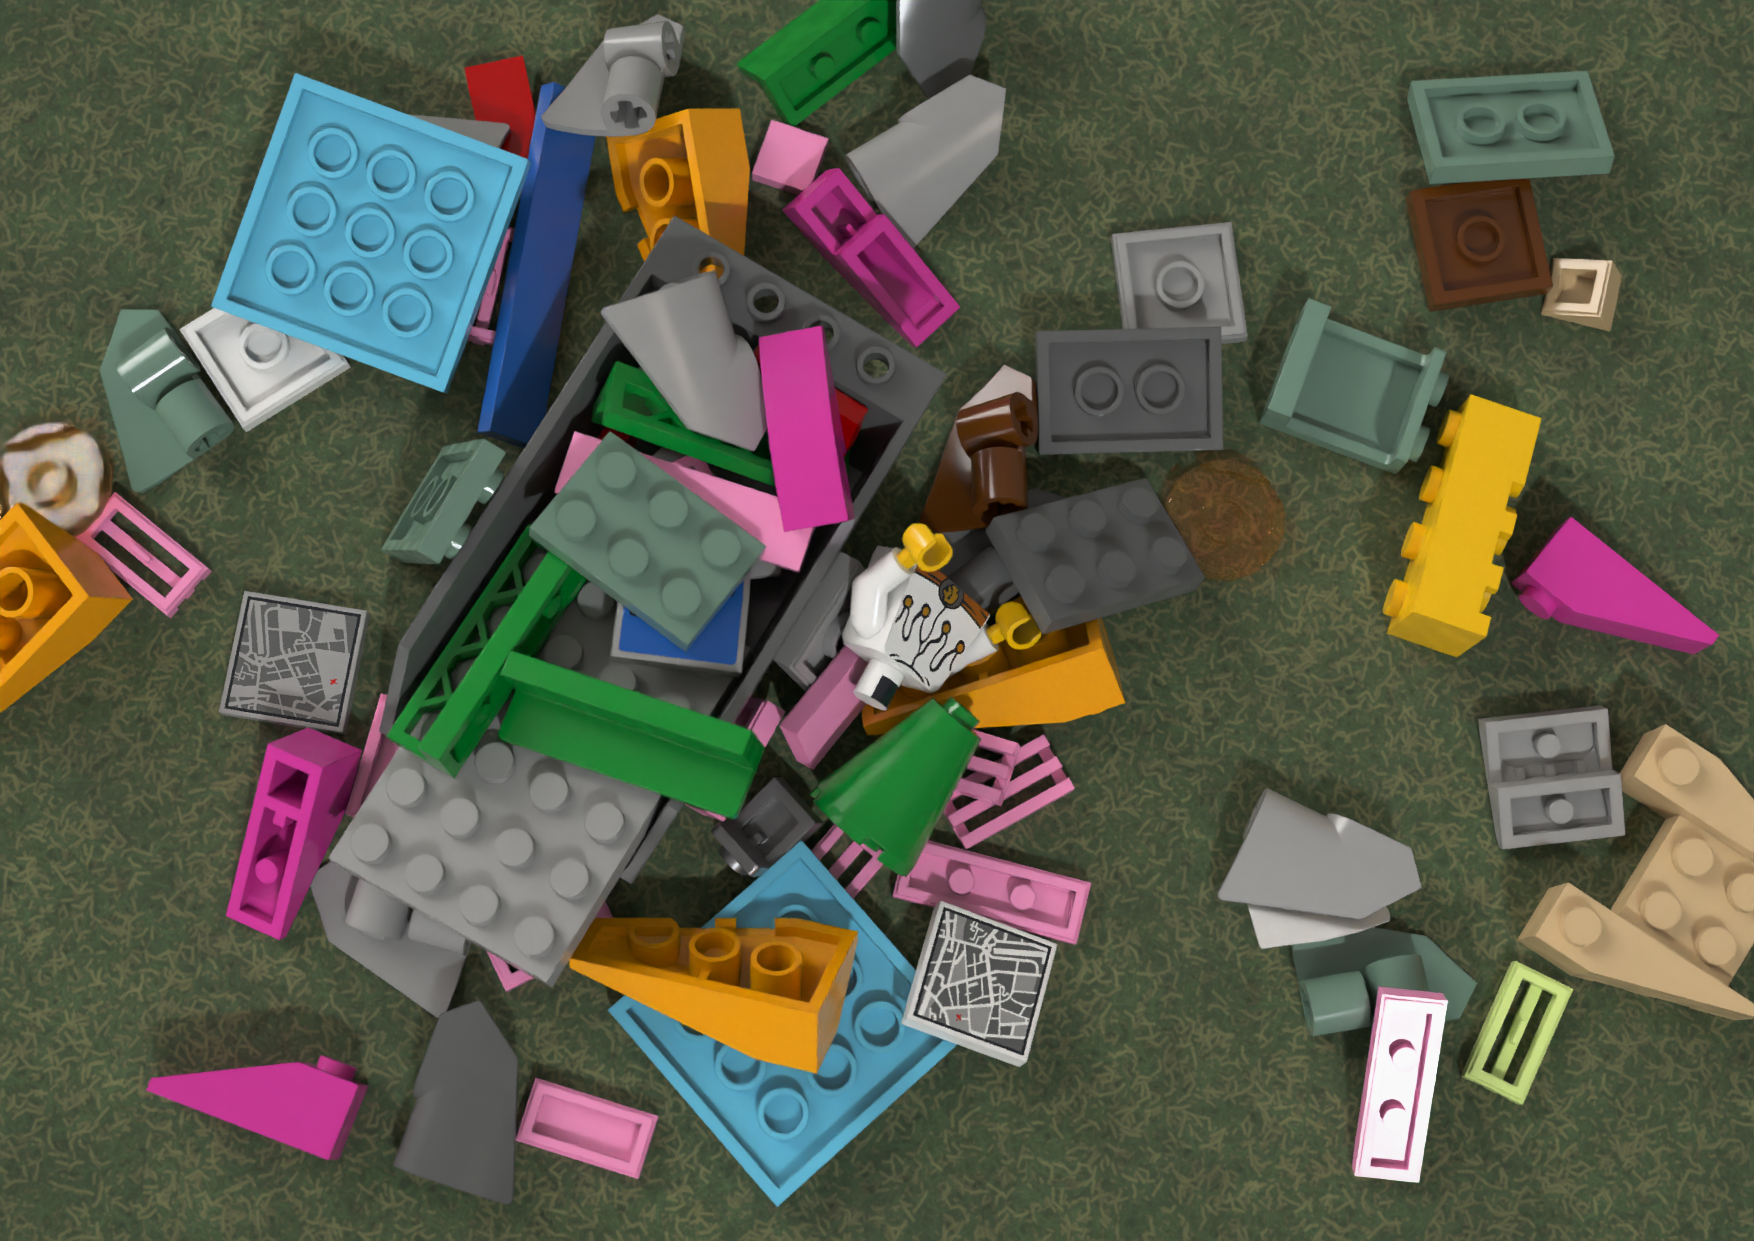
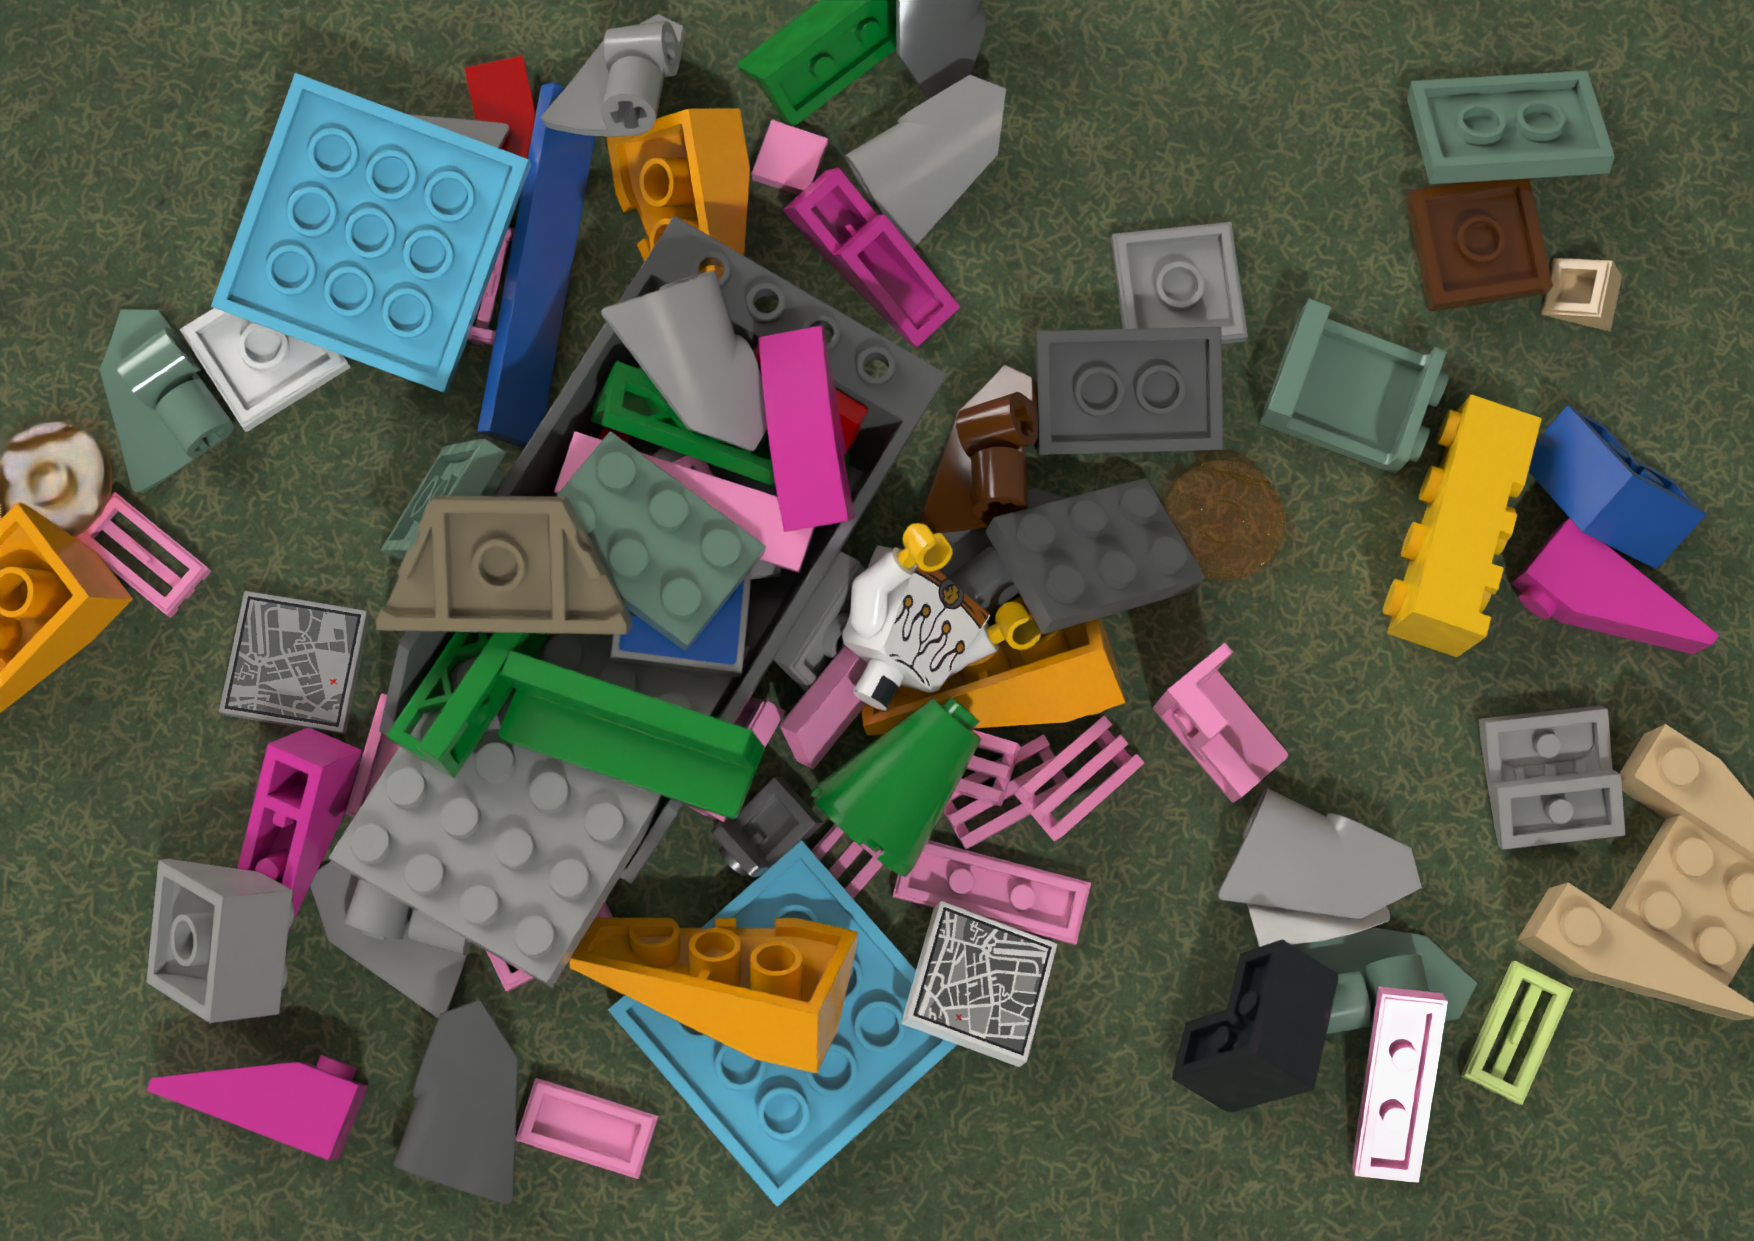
(219, 940): none -> light grey slope
(503, 570): none -> dark tan wing
(1112, 750): none -> bright pink tile
(1220, 727): none -> bright pink panel
(1268, 1035): none -> black panel
(1612, 491): none -> blue panel

